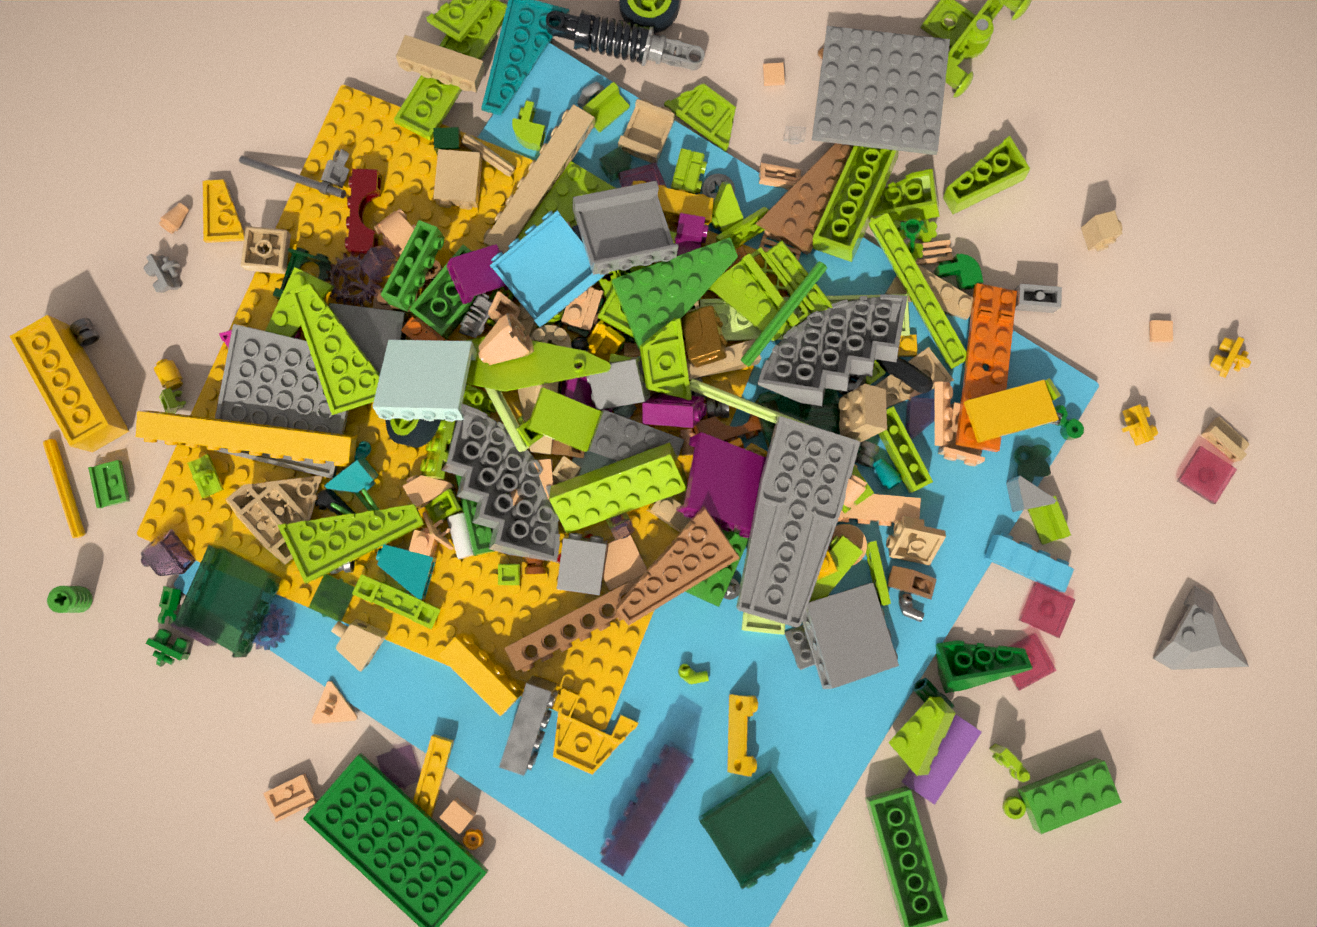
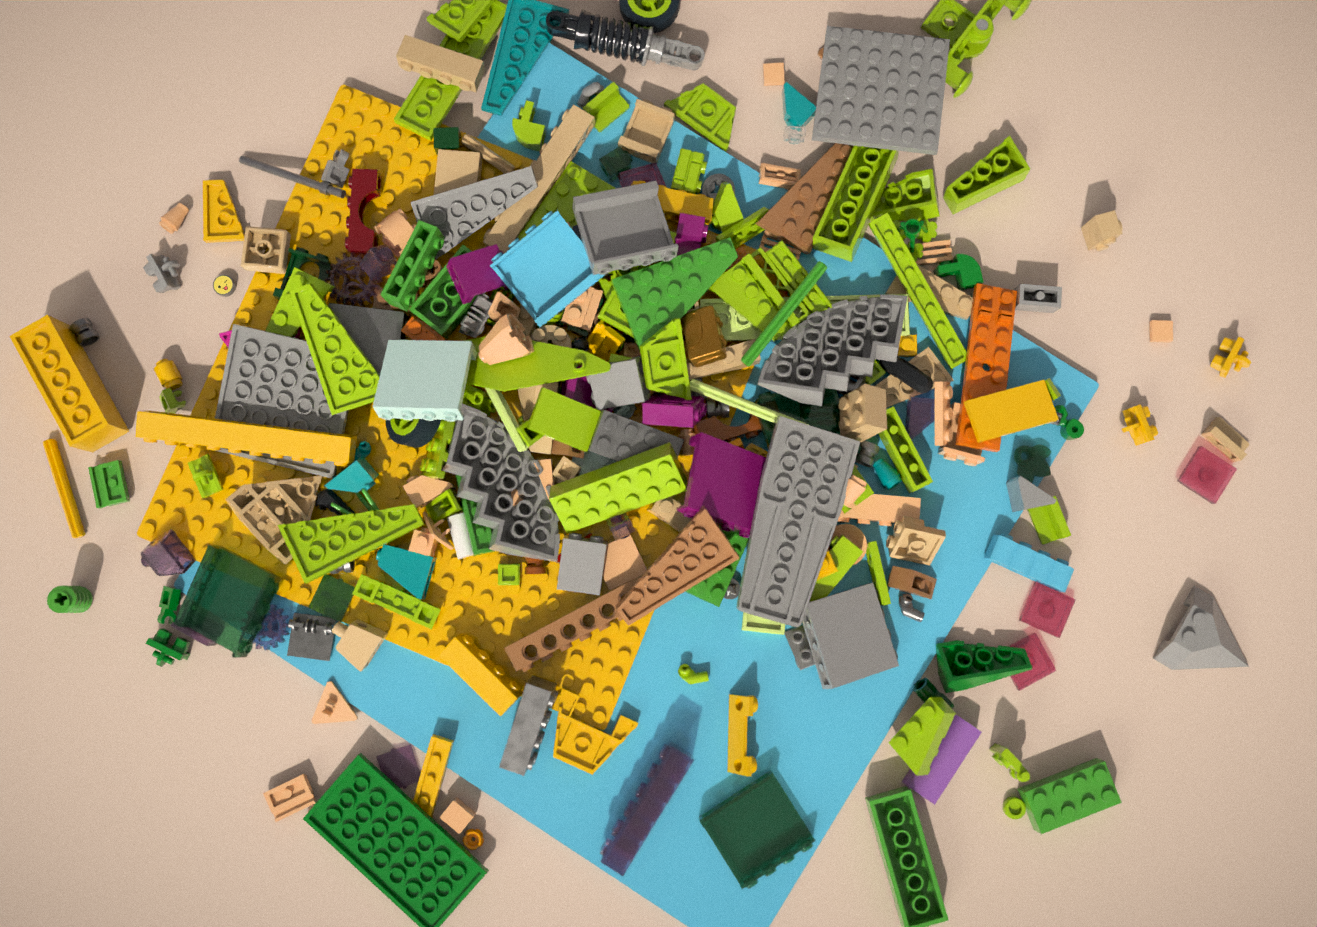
(224, 285): none -> light yellow tile
(311, 636): none -> flat silver hinge
(472, 206): none -> light grey wing
(796, 108): none -> teal slope

